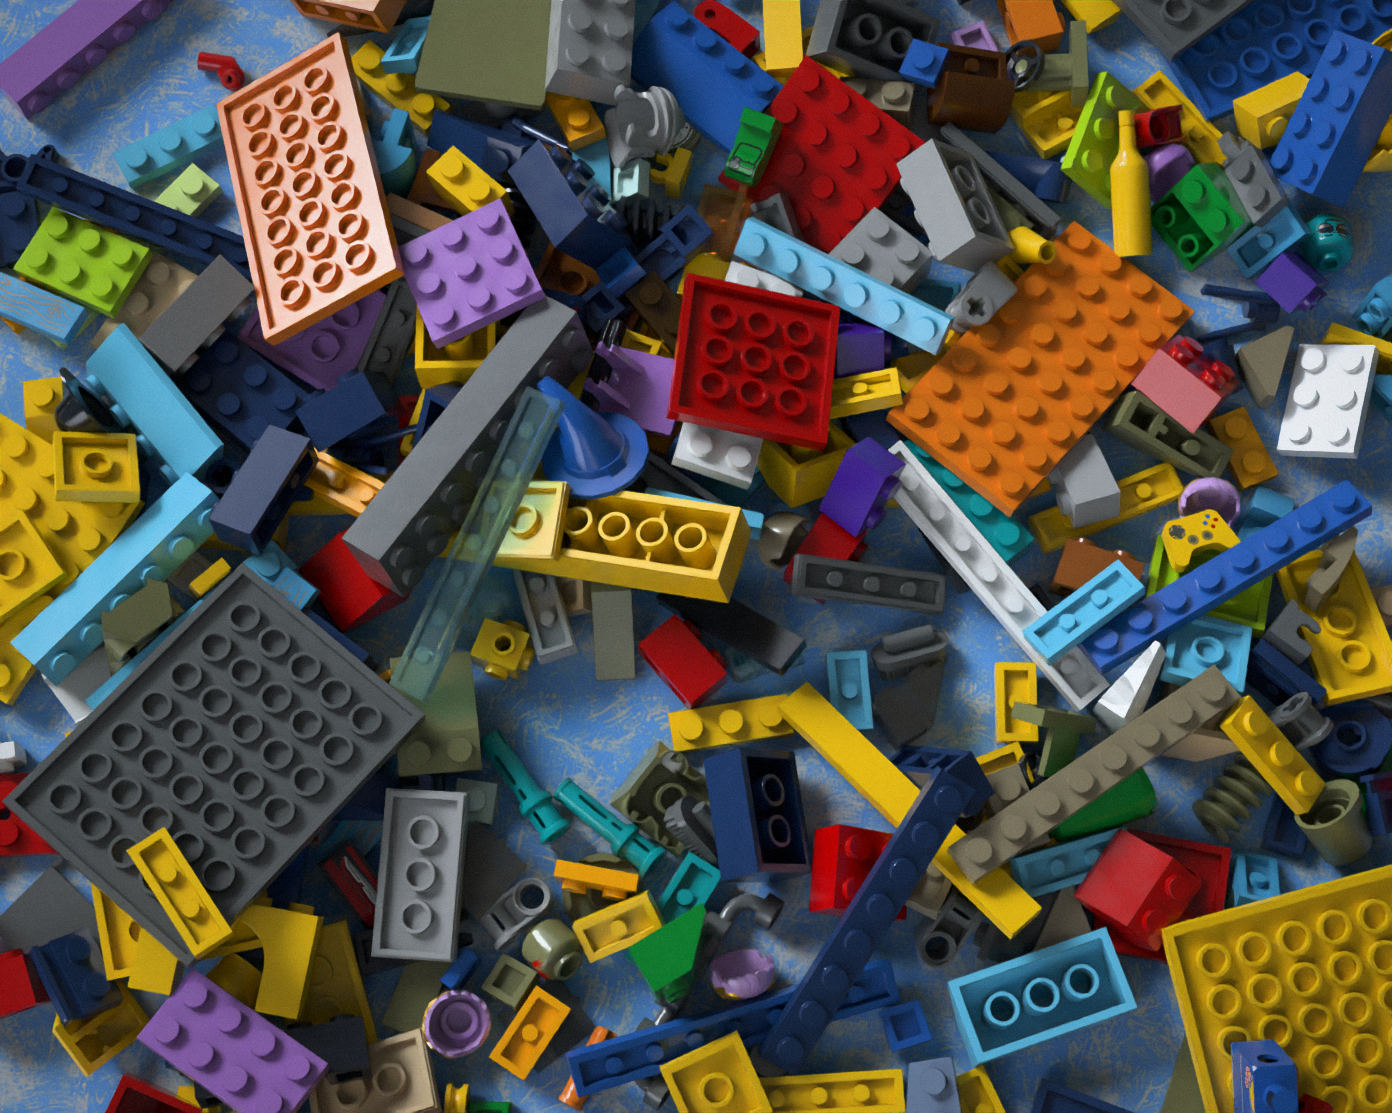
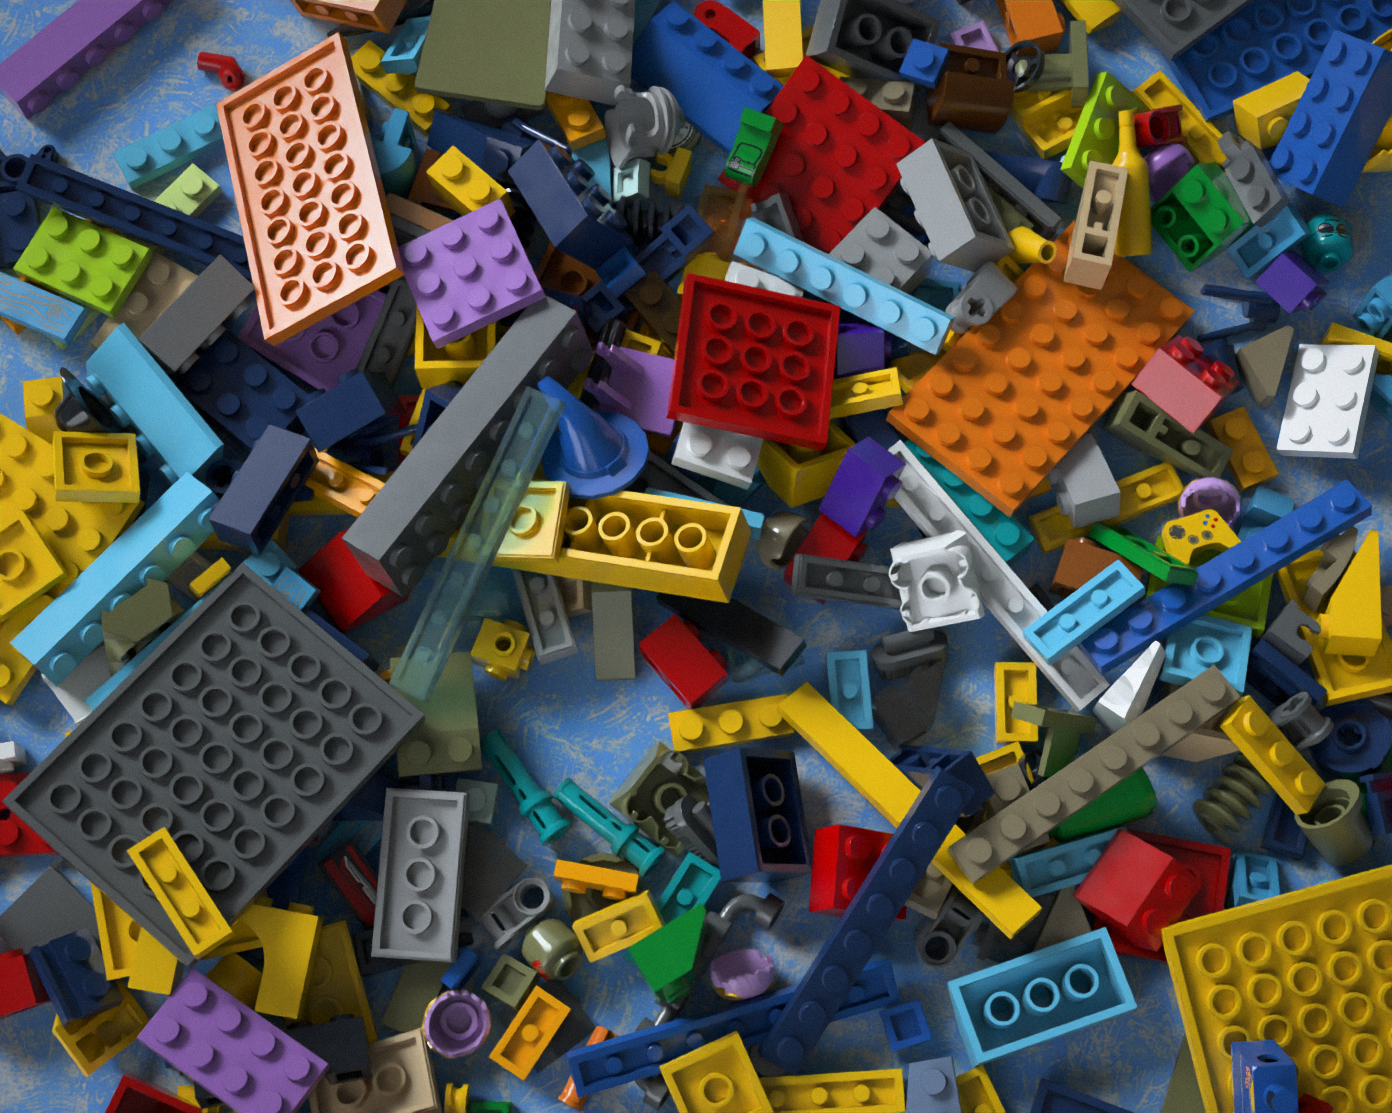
(936, 581): none -> white slope
(1096, 225): none -> tan slope
(1144, 553): none -> green tile
(1354, 611): none -> yellow slope

